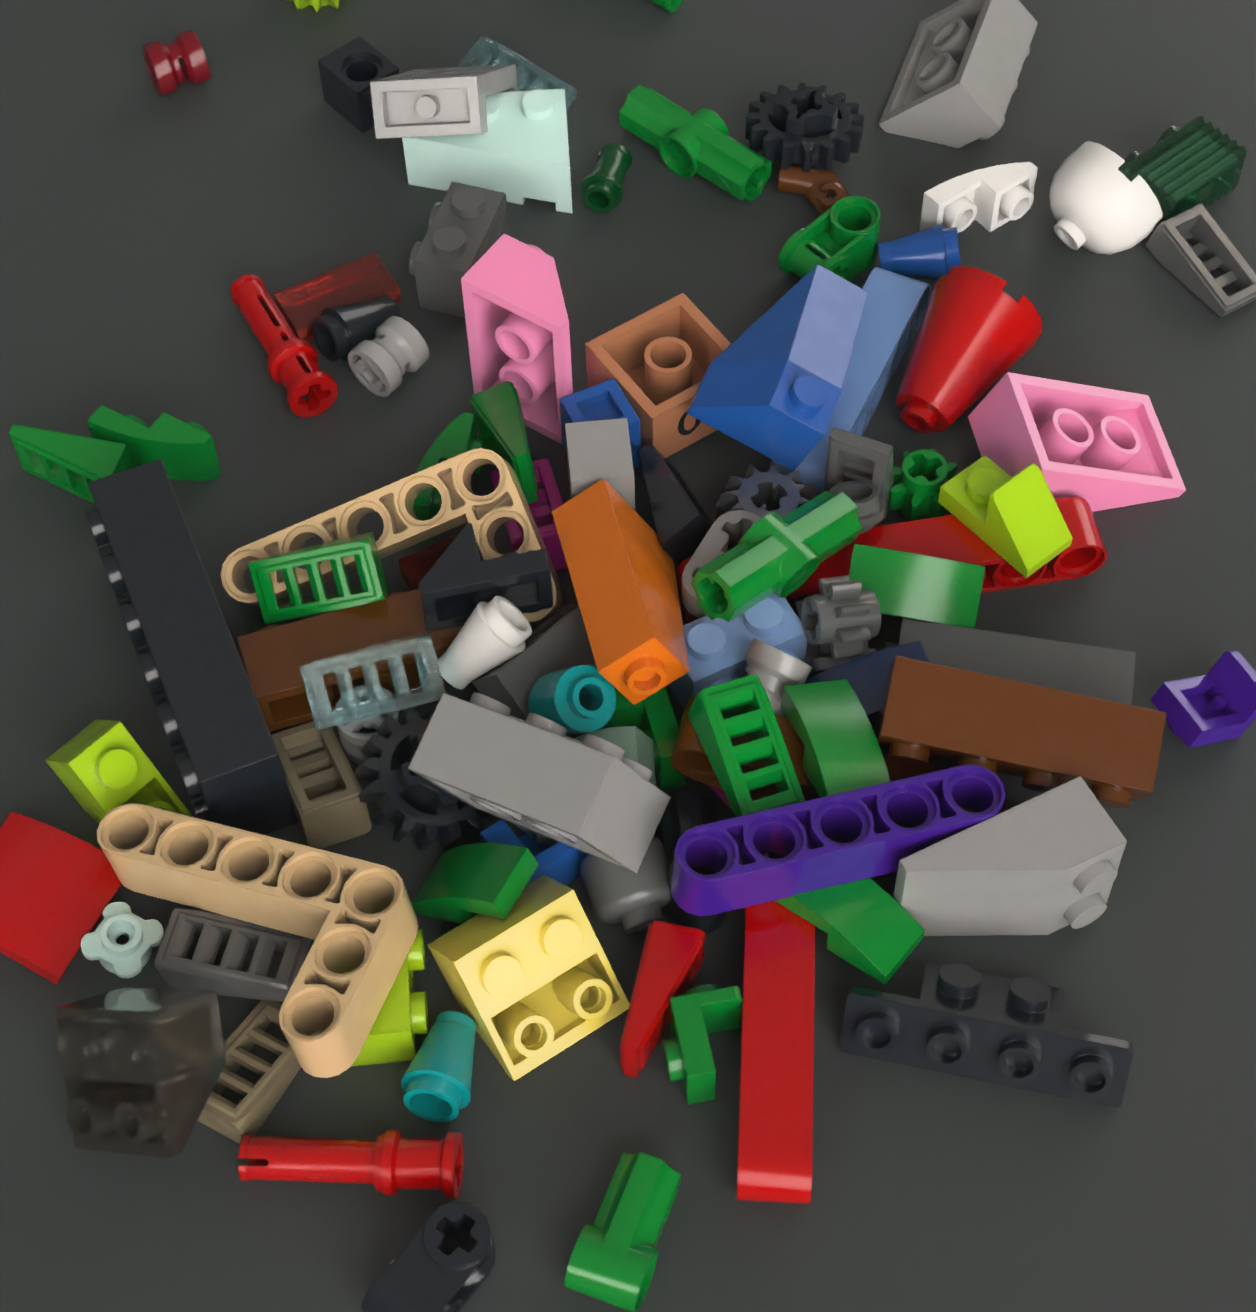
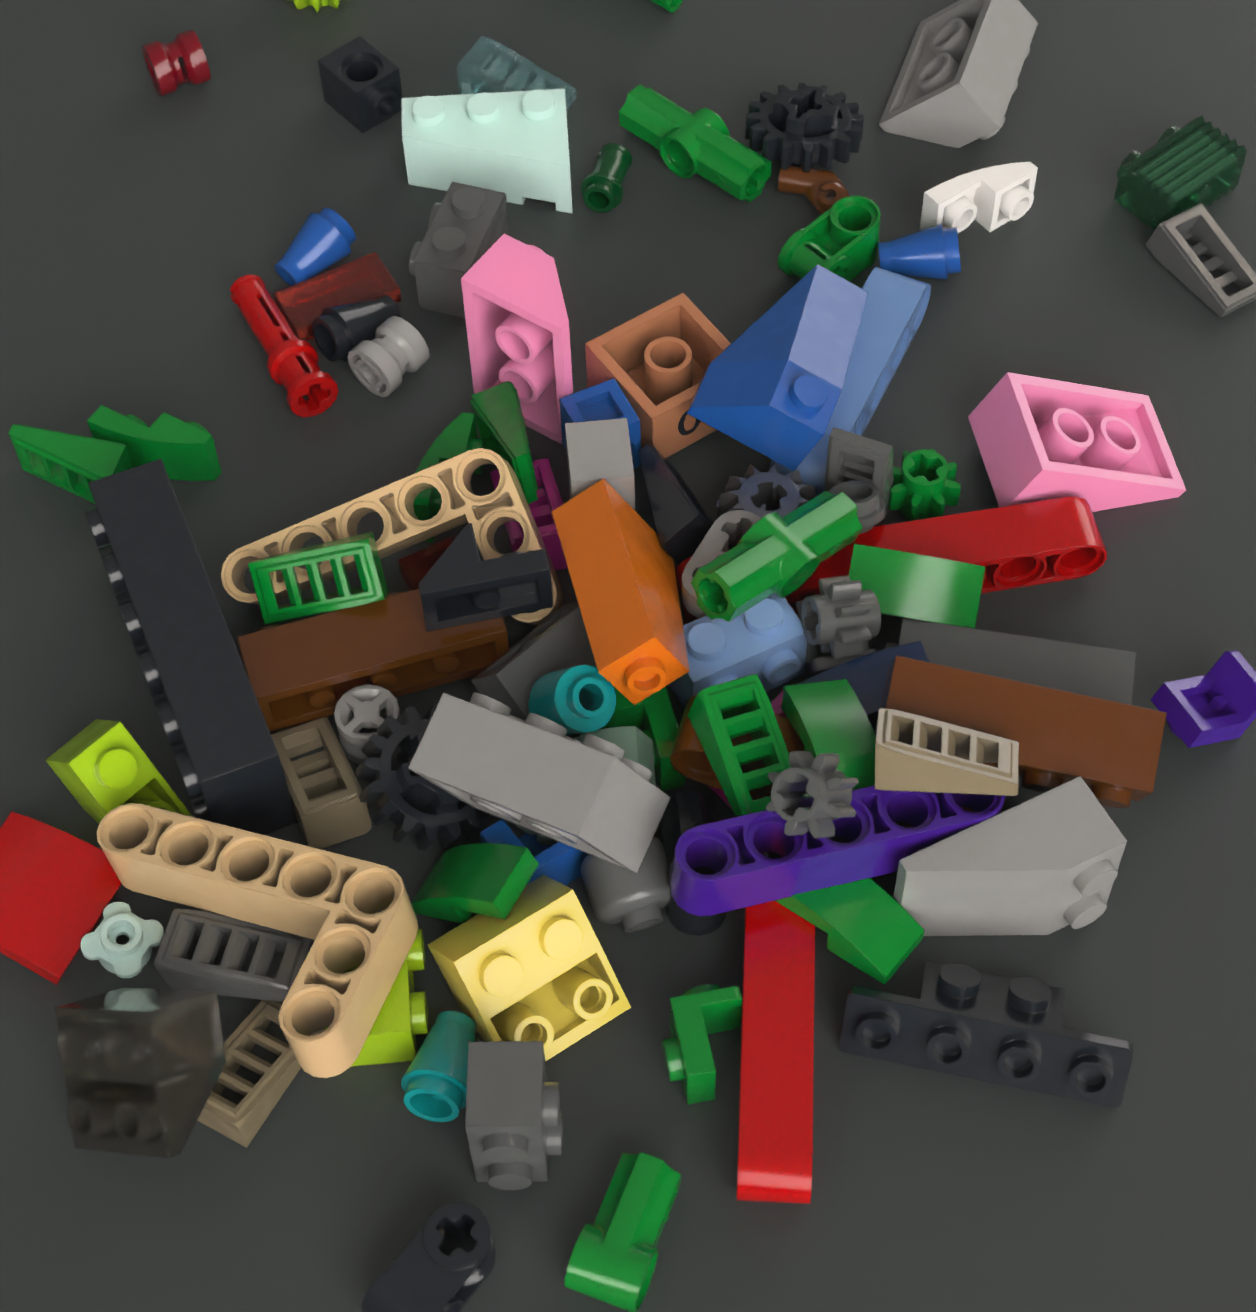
(317, 246): none -> blue cone
(388, 1162): red pin -> none
(427, 666): clear light blue slope -> none
(438, 100): light grey panel -> none
(486, 640): white cone -> none
(511, 1113): none -> dark grey brick
(666, 970): red slope -> none
(775, 671): light grey wheel -> none
(811, 794): none -> dark grey gear
(942, 757): none -> dark tan slope
(963, 347): red cone -> none
(1009, 513): lime slope -> none
(1099, 204): white cylinder -> none

